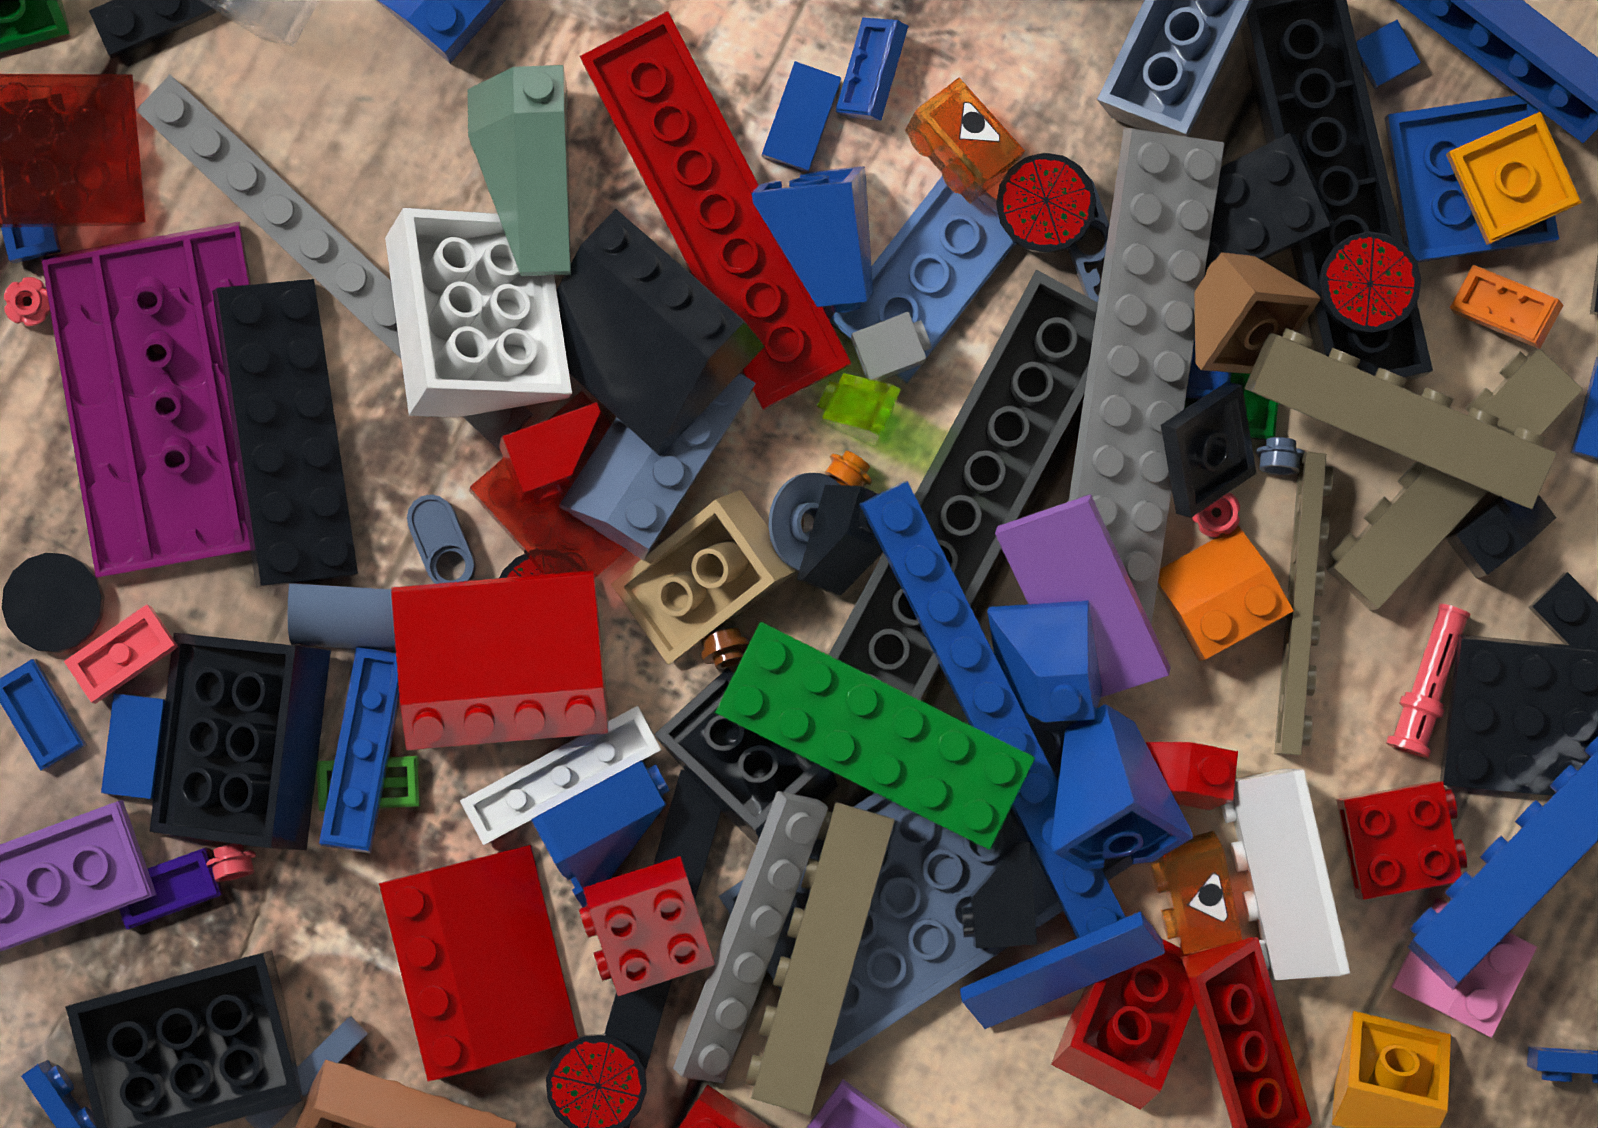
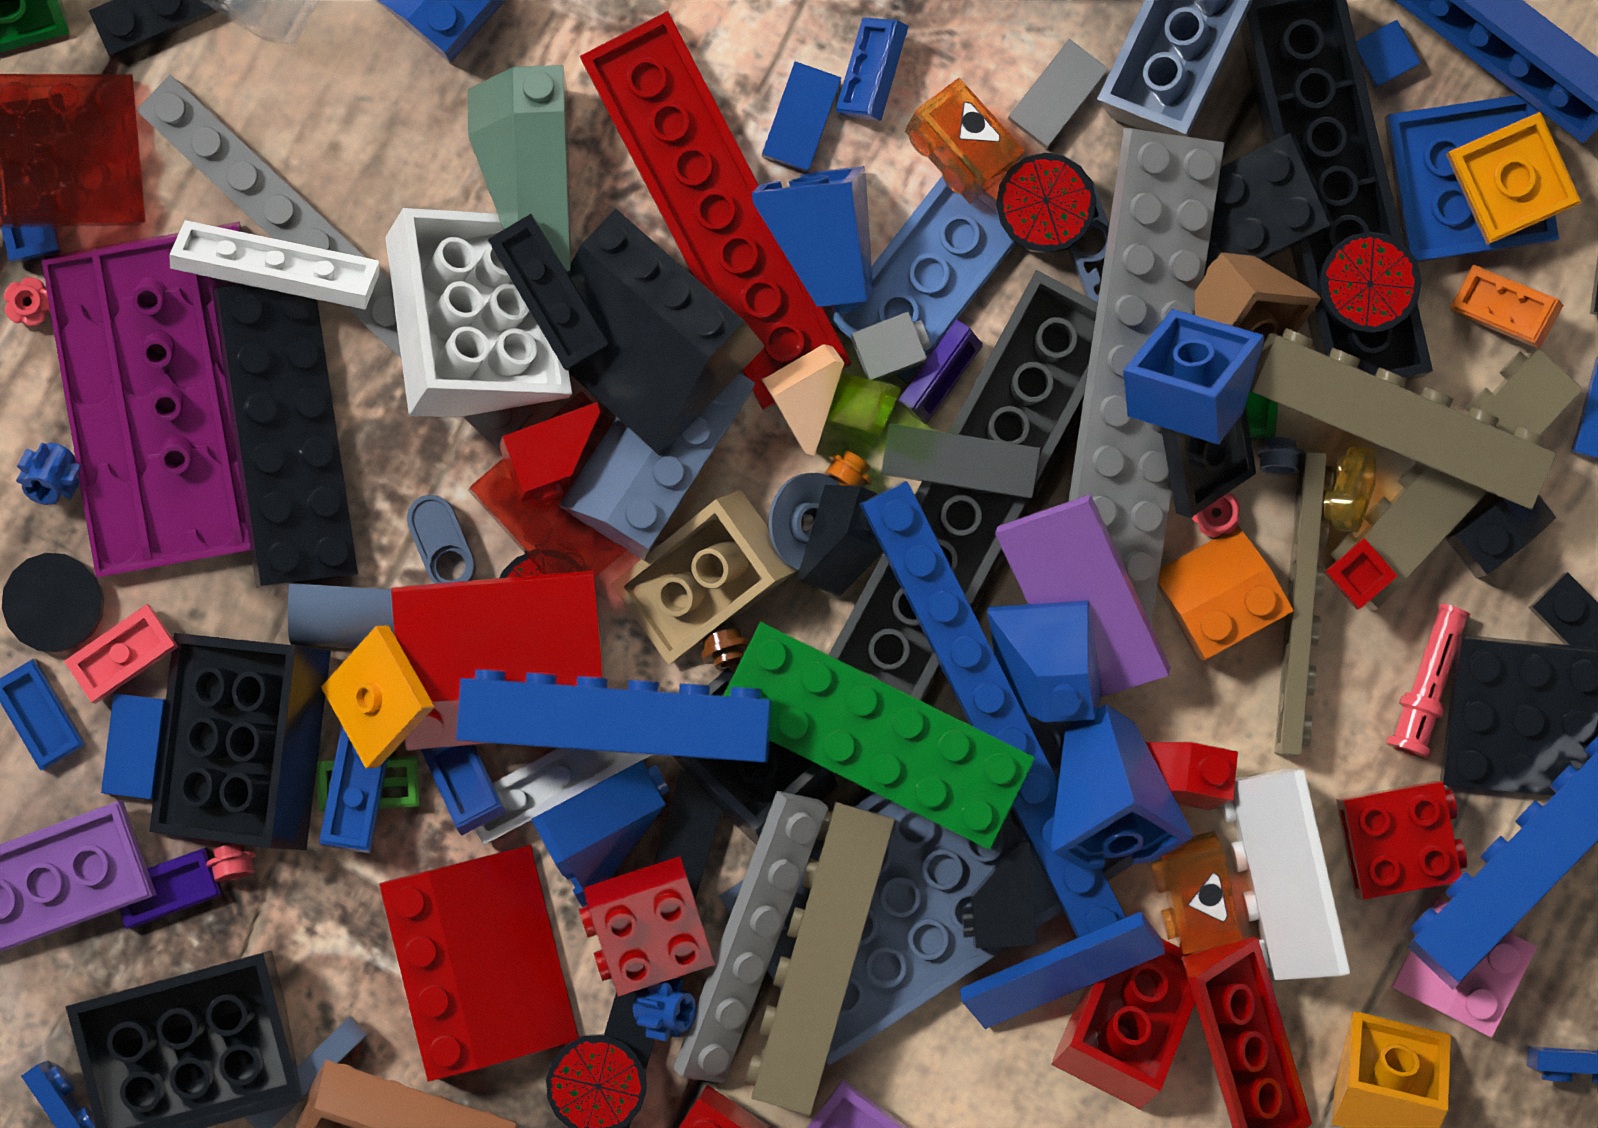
(48, 473): none -> blue gear
(274, 264): none -> white plate
(377, 696): none -> light orange plate
(464, 786): none -> blue tile
(549, 292): none -> black plate
(614, 719): none -> blue brick
(664, 1009): none -> blue gear
(806, 393): none -> light nougat slope
(941, 372): none -> dark purple tile
(960, 461): none -> dark grey tile
(1057, 93): none -> light grey tile
(1192, 375): none -> blue slope
(1353, 489): none -> clear yellow plate
(1360, 574): none -> red plate

